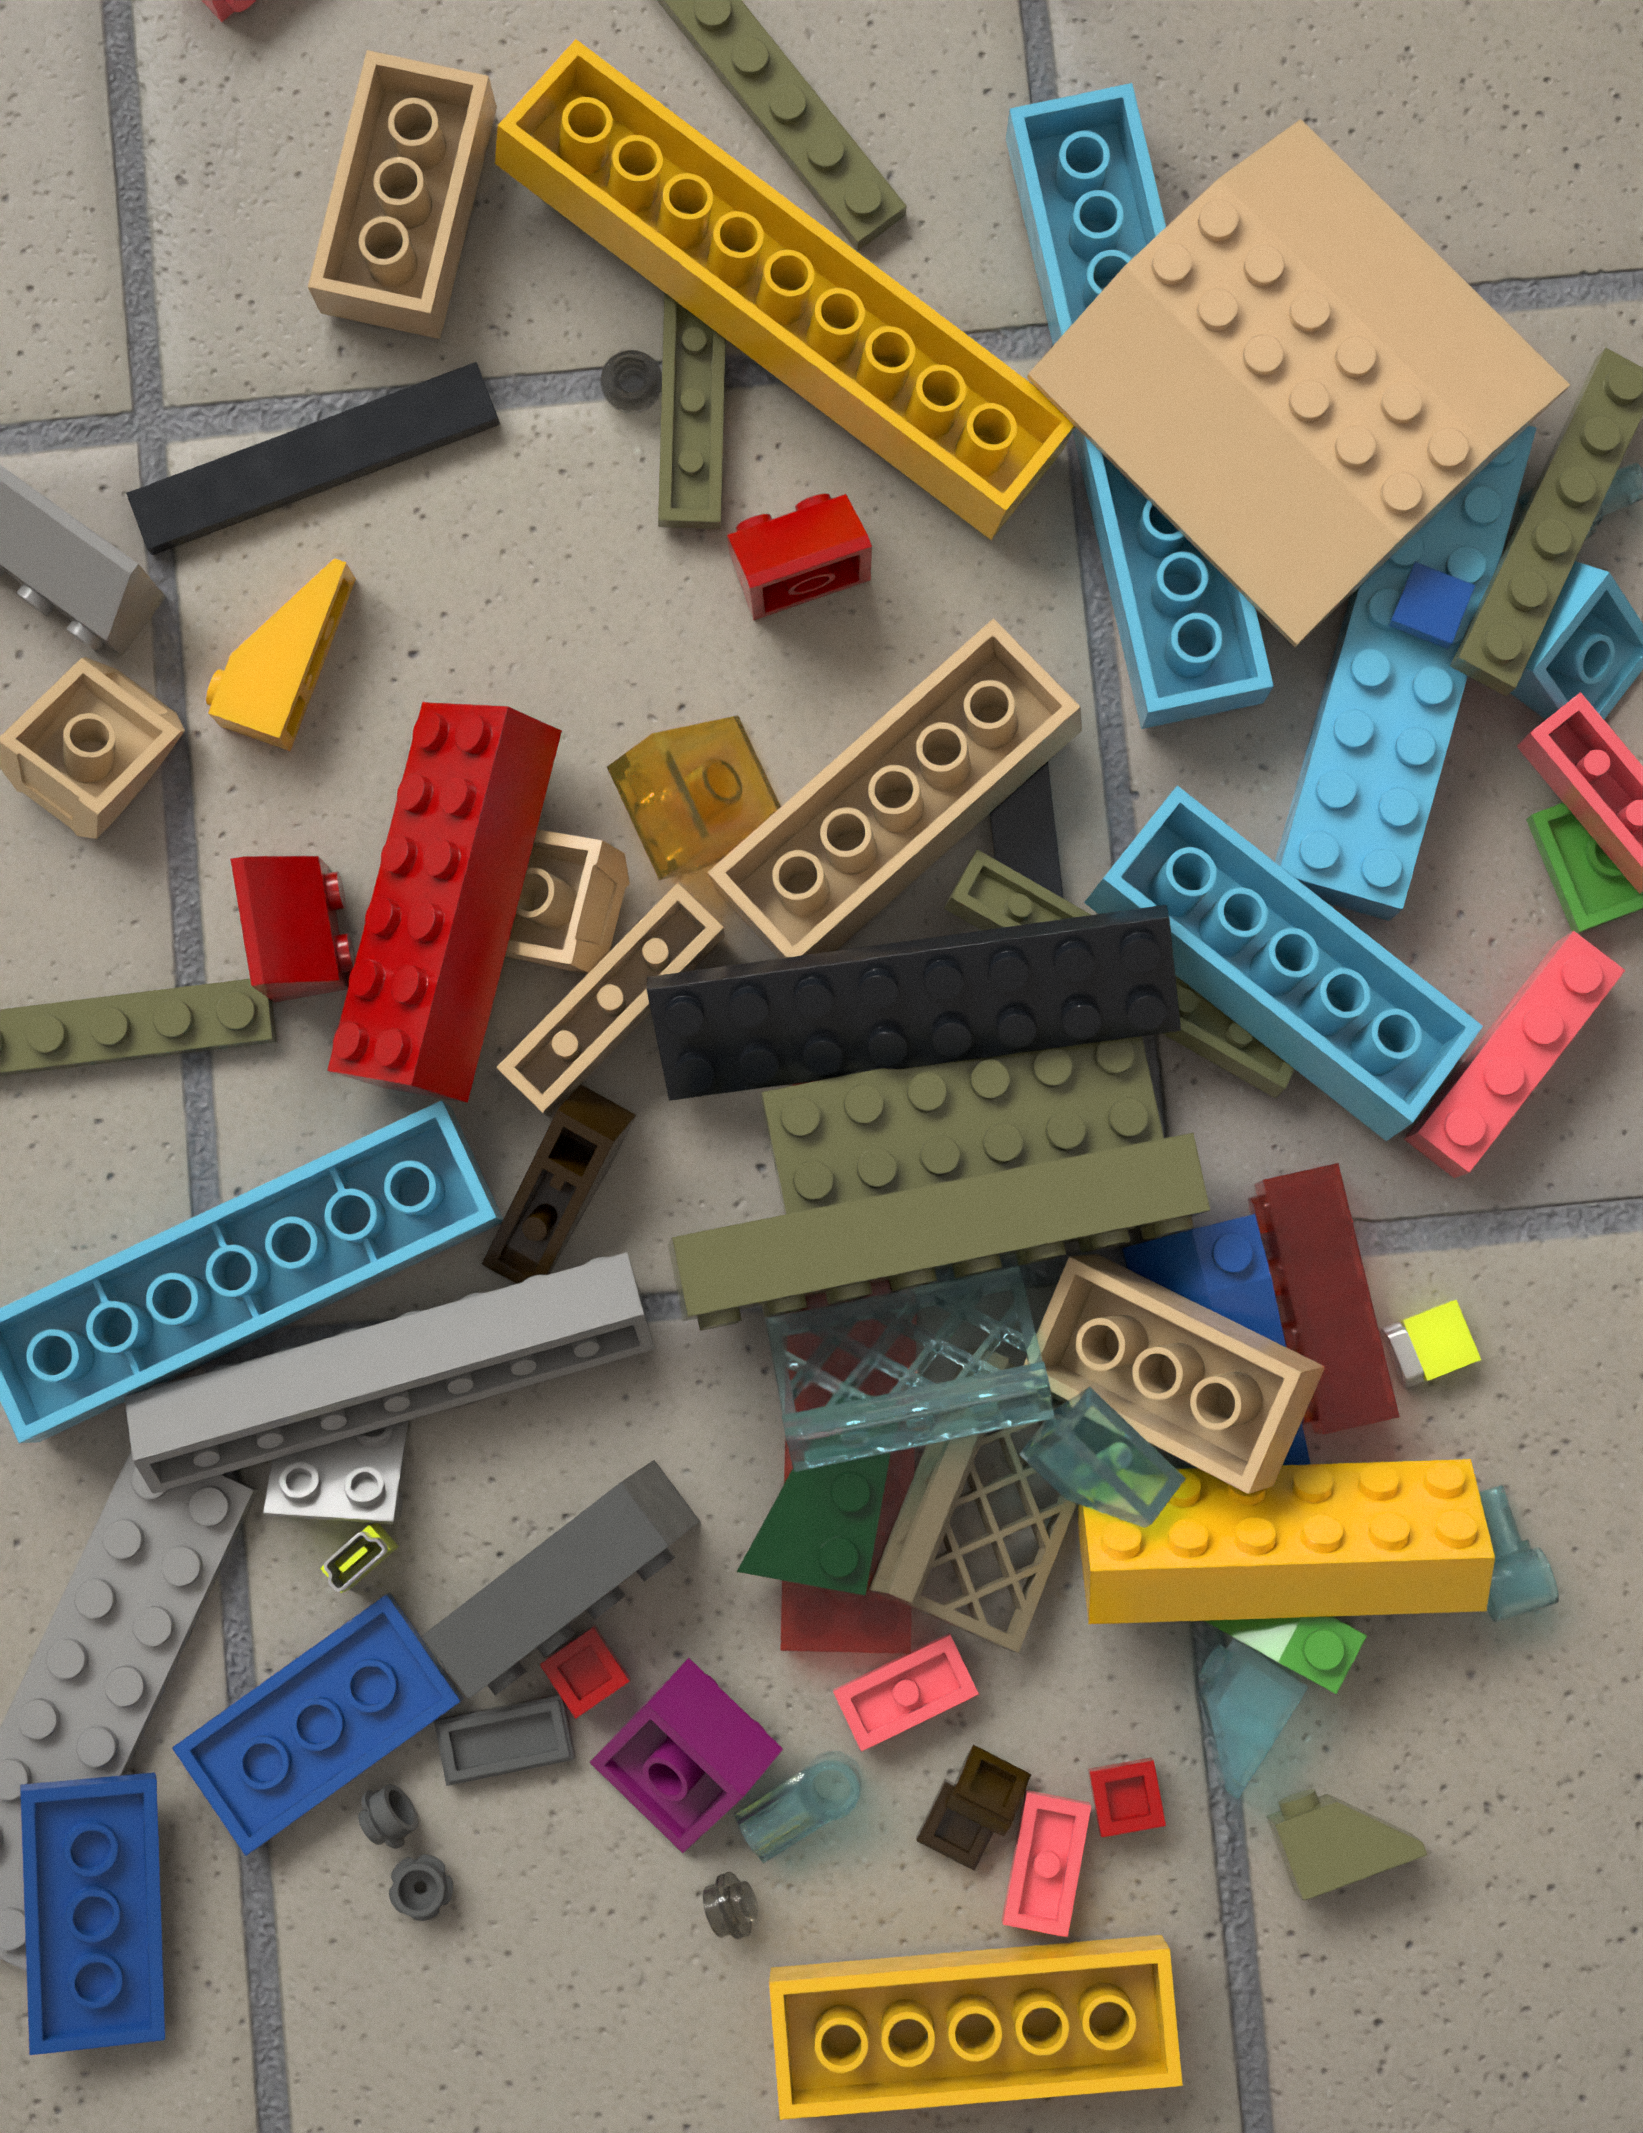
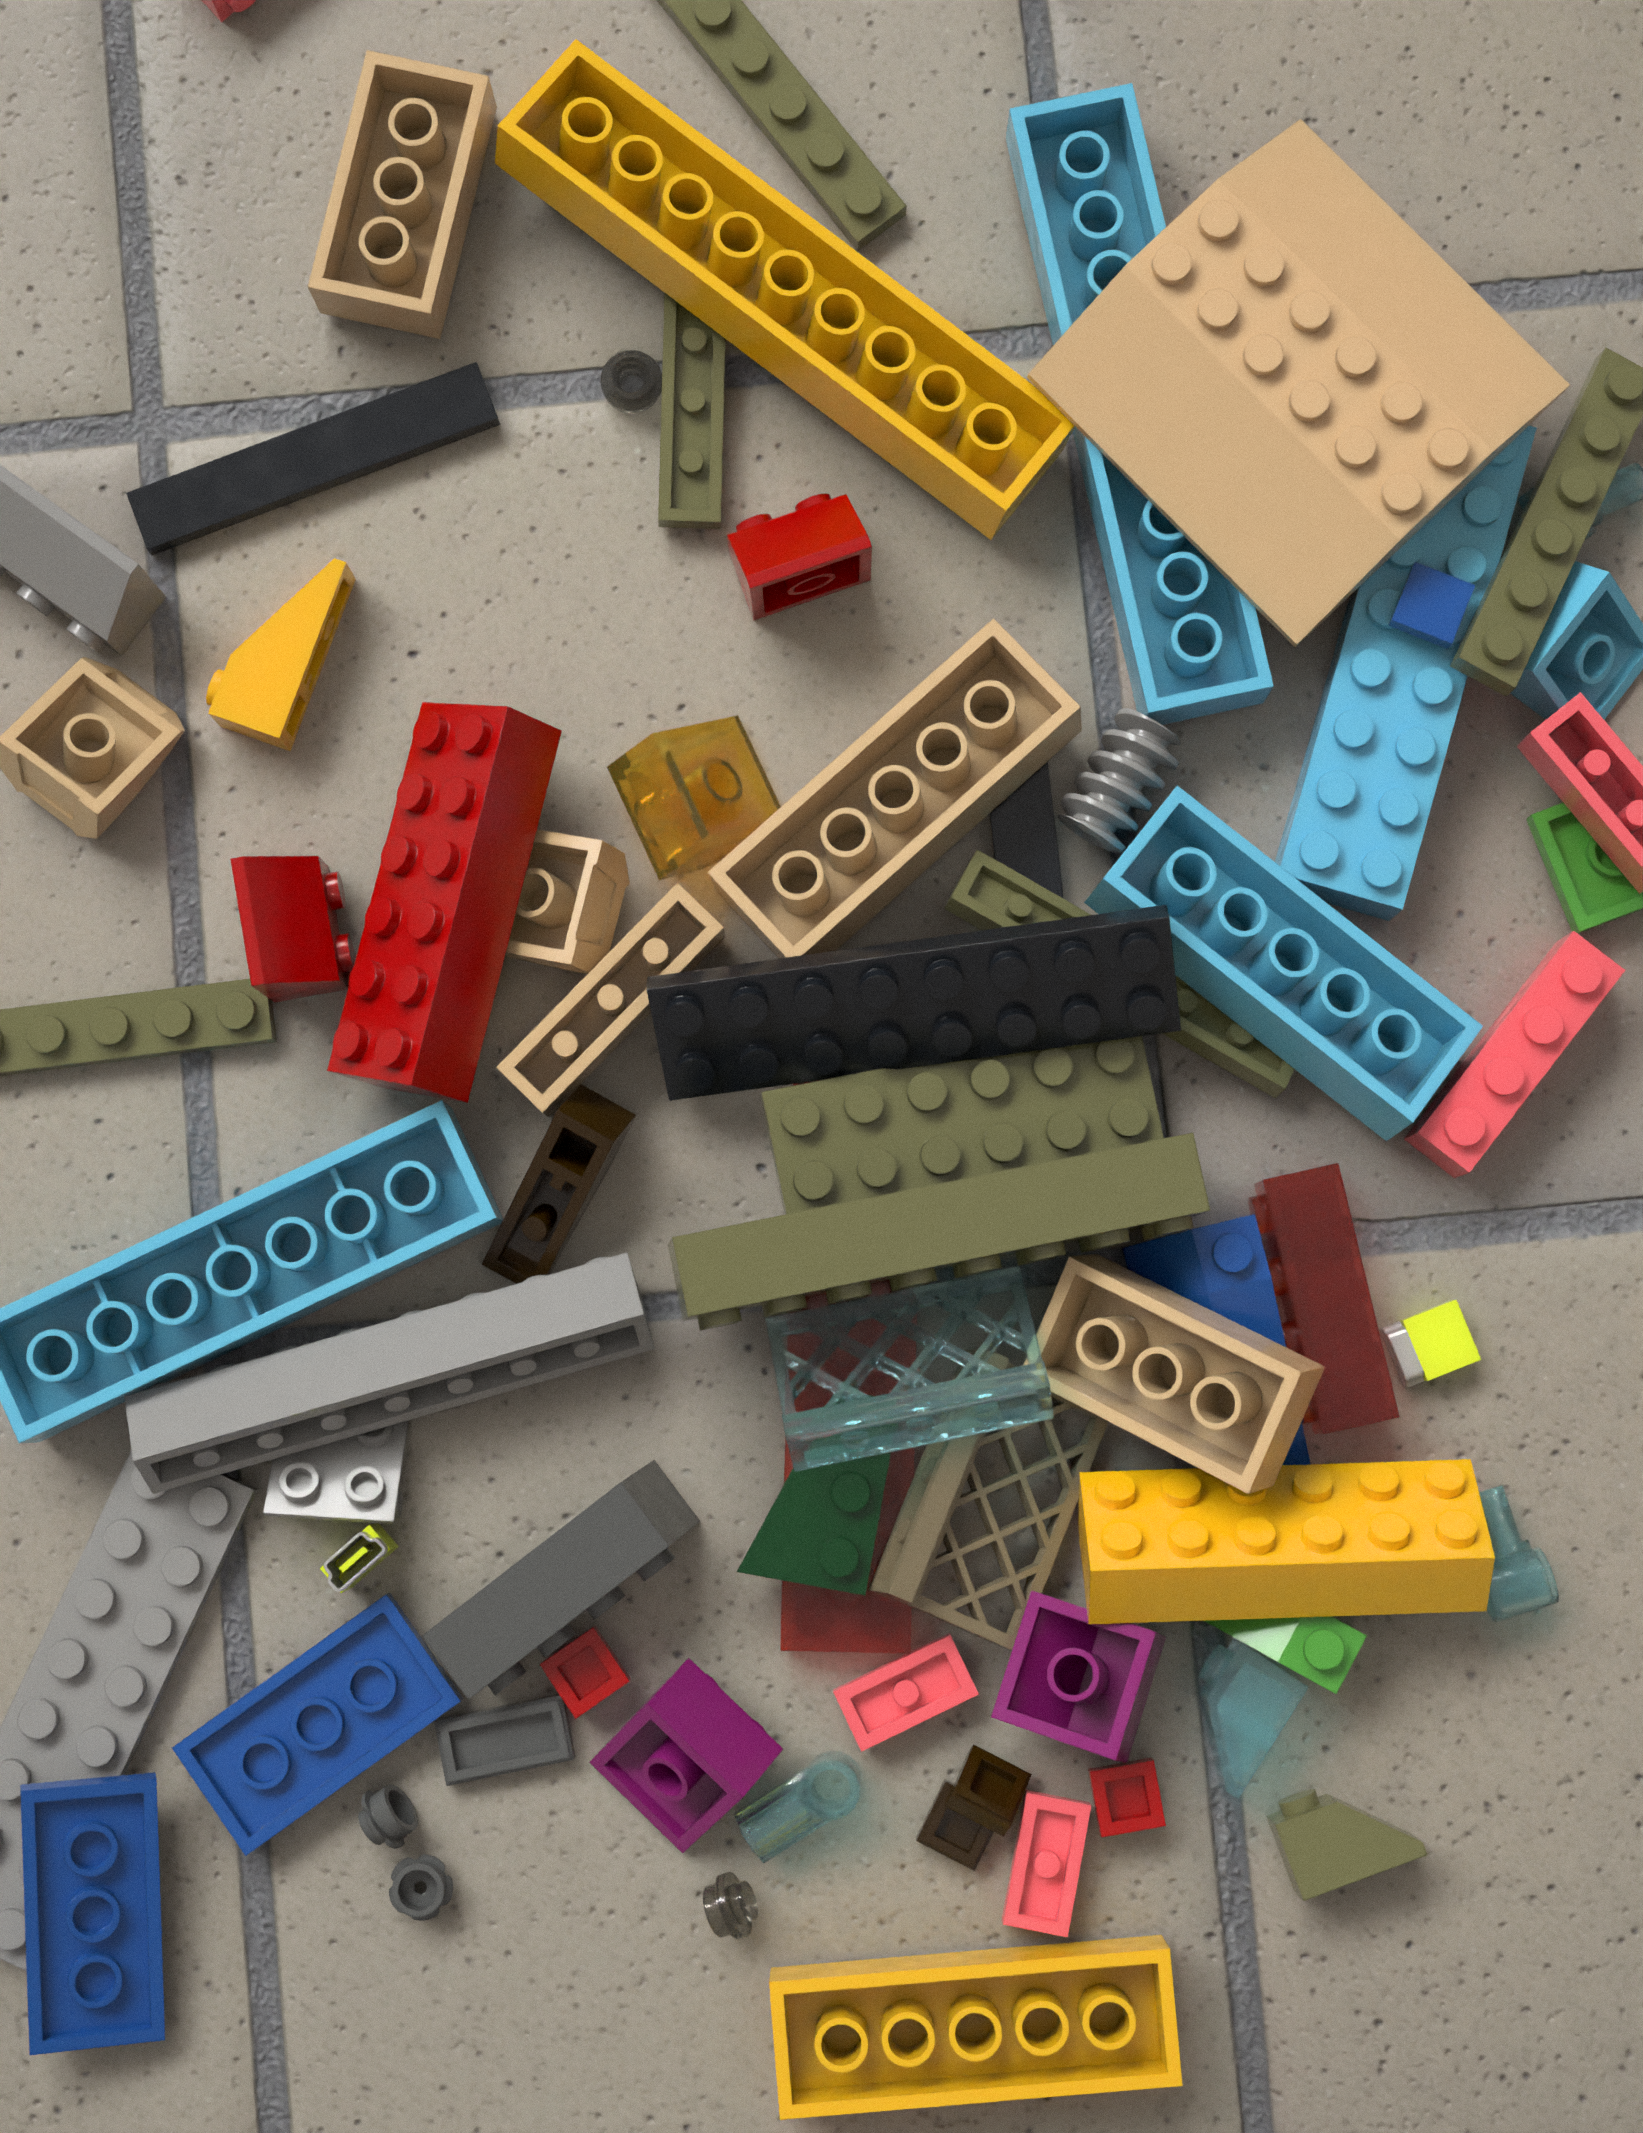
(1078, 1677): none -> magenta slope
(1102, 1461): clear light blue slope -> none
(1118, 779): none -> light grey piece

